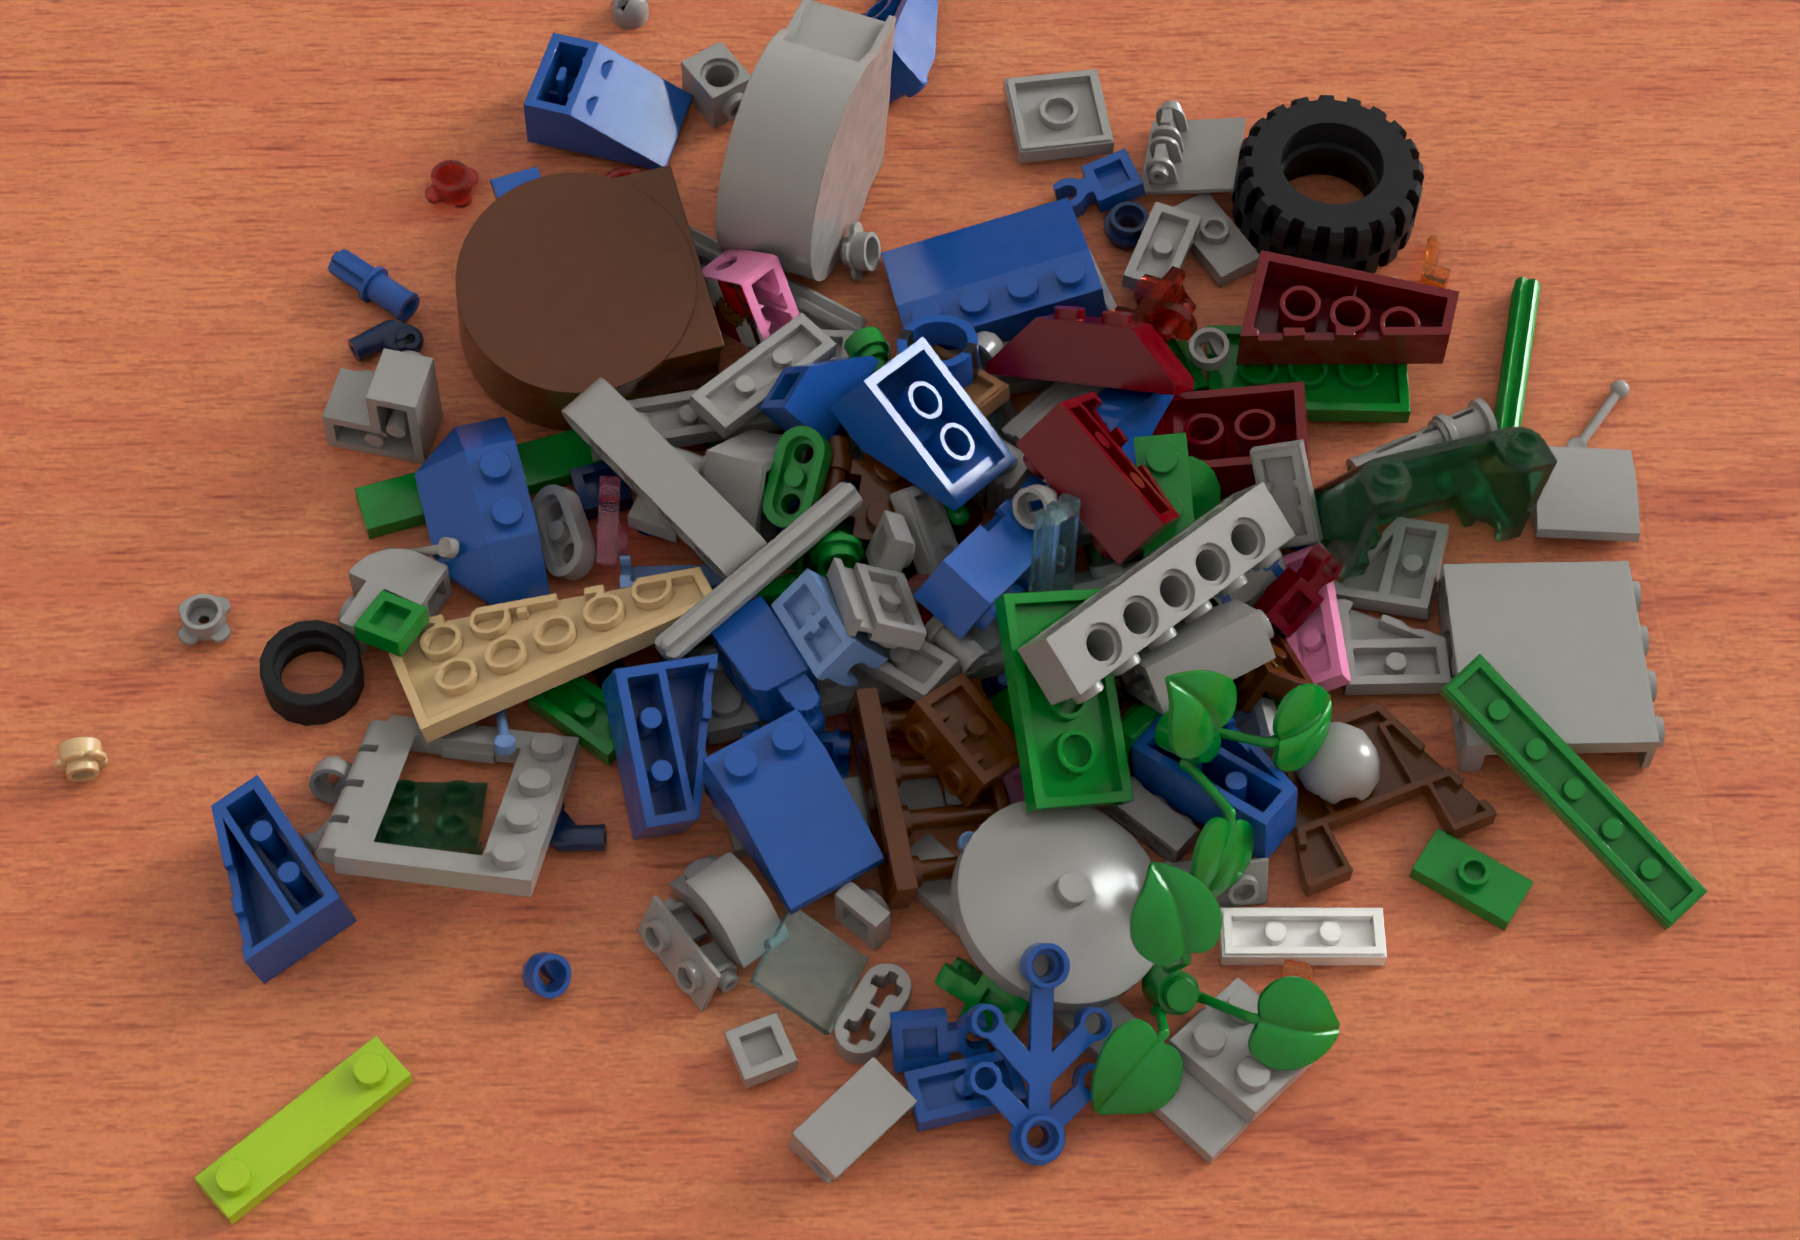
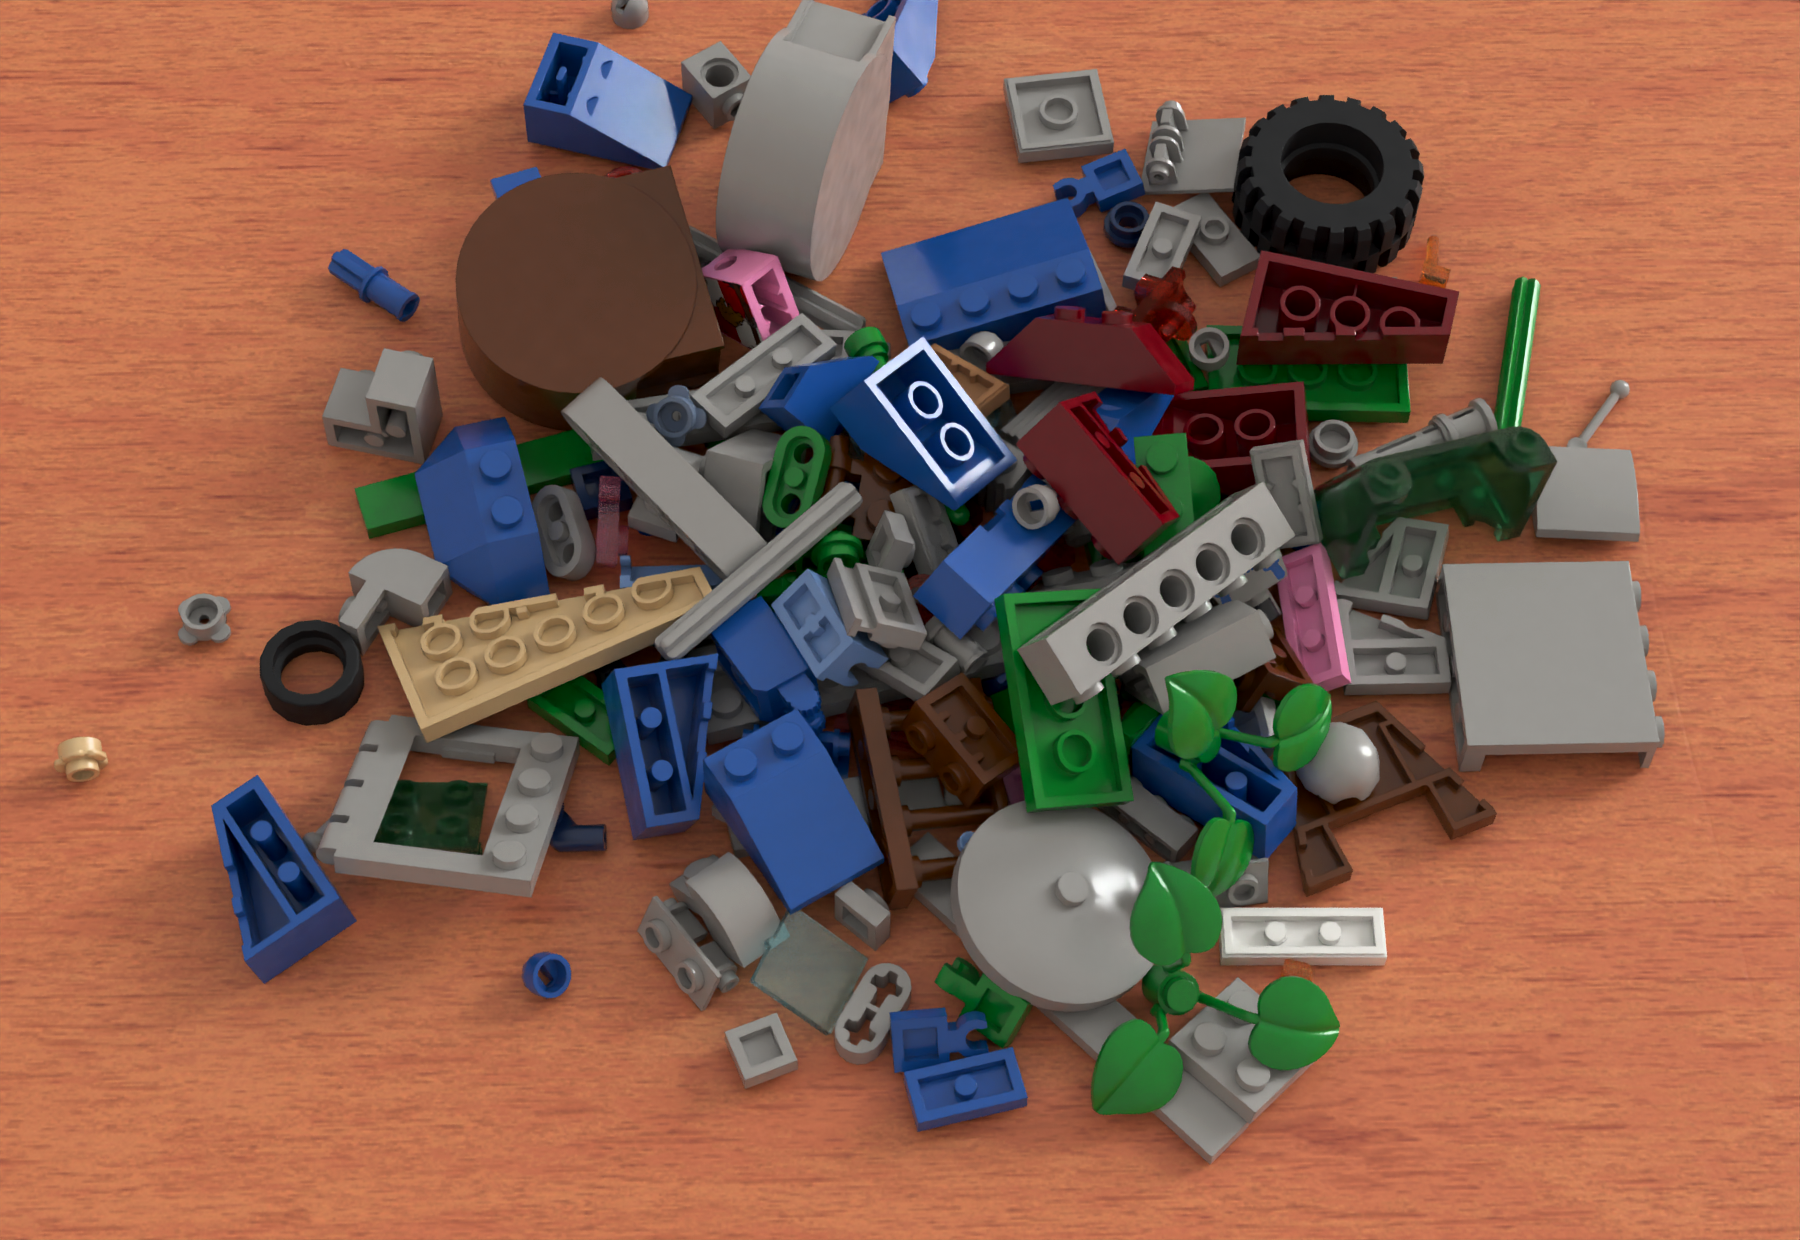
(303, 1130): lime plate -> none
(320, 786): light grey hinge -> none
(388, 335): dark blue arm -> none
(391, 623): green plate -> none
(445, 548): light grey hinge -> none
(451, 174): clear red plate -> none
(503, 743): medium blue hinge -> none
(662, 416): none -> sand blue plate
(851, 1121): light grey hinge -> none
(860, 251): light grey plate -> none
(946, 331): blue piece -> none
(1039, 1063): blue plant -> none
(1055, 545): clear light blue tile -> none
(1295, 594): dark red plate -> none
(1332, 443): none -> light grey plate
(1471, 879): green plate -> none
(1573, 792): green tile -> none

